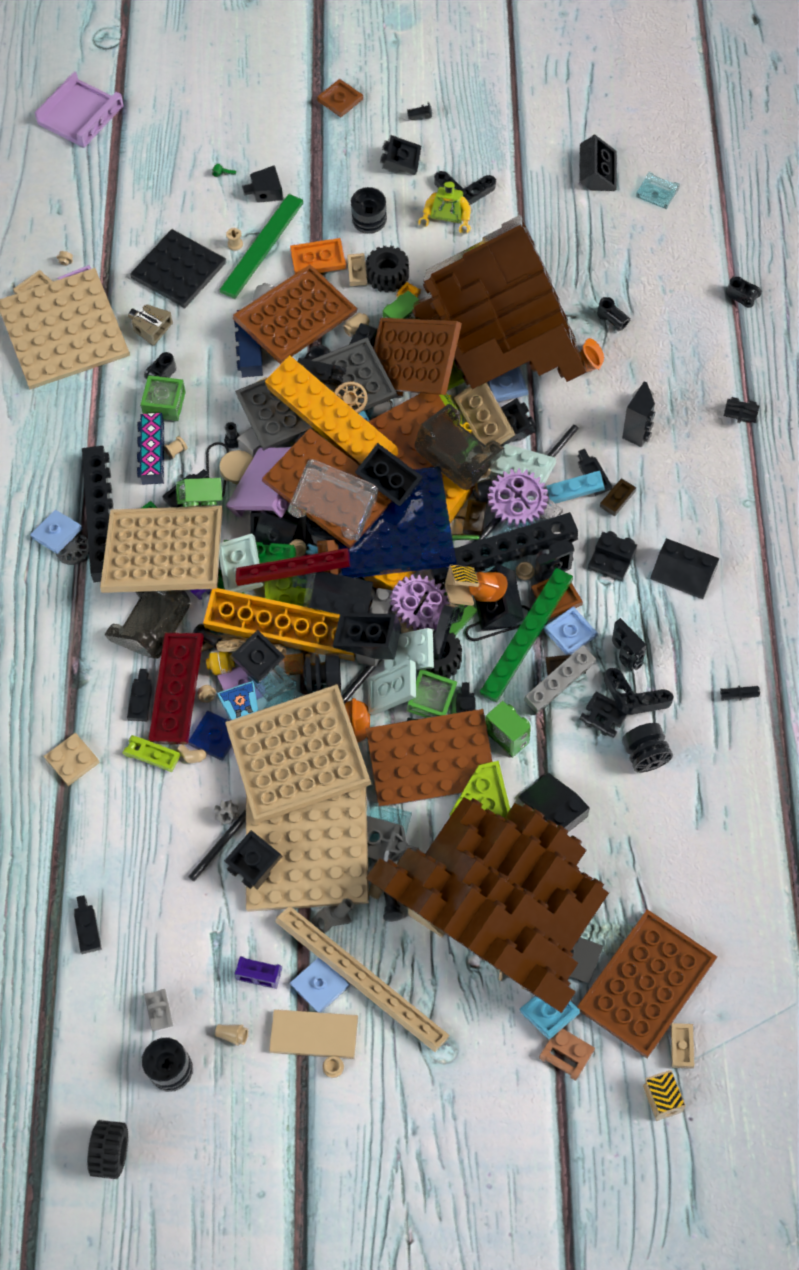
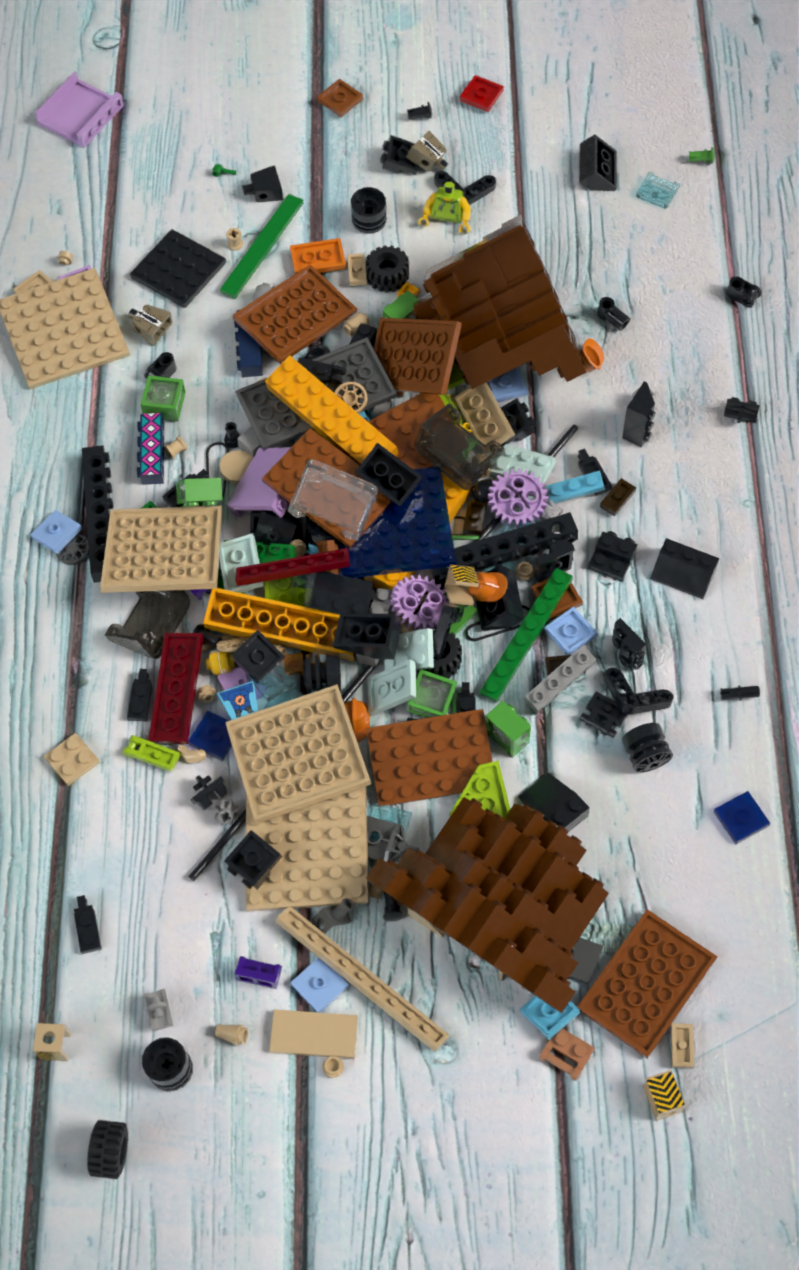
(54, 1050): none -> tan piece
(201, 798): none -> black hips
(428, 153): none -> dark tan torso
(481, 93): none -> red plate
(706, 155): none -> bright green pin
(741, 817): none -> clear blue tile

